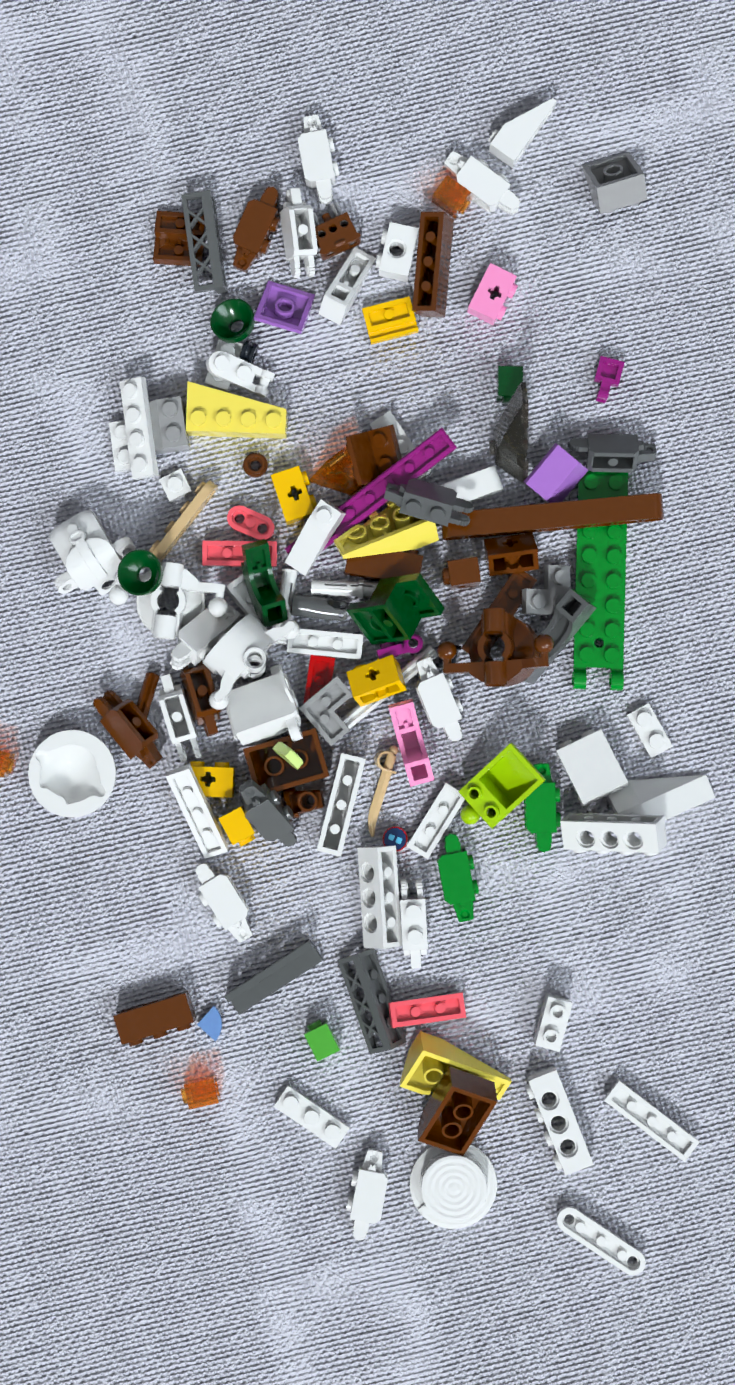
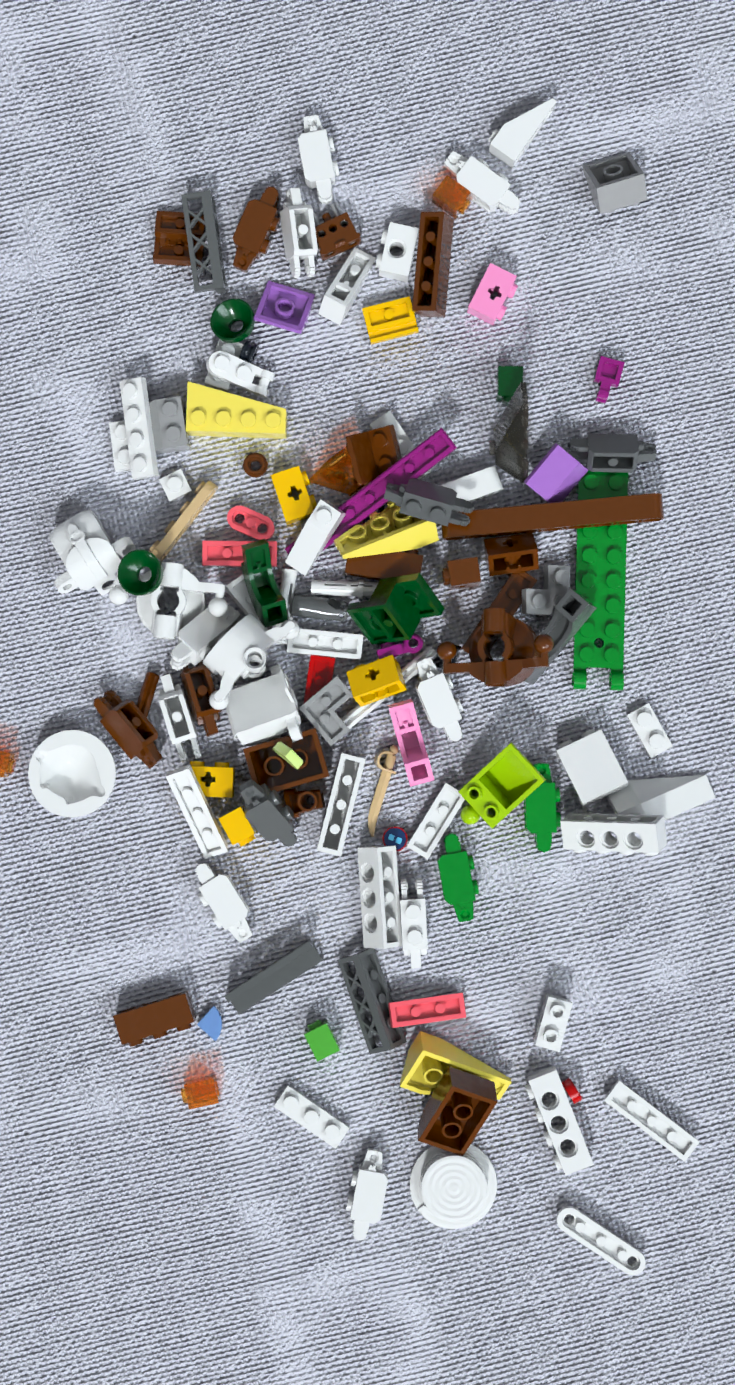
(572, 1090): none -> red tile

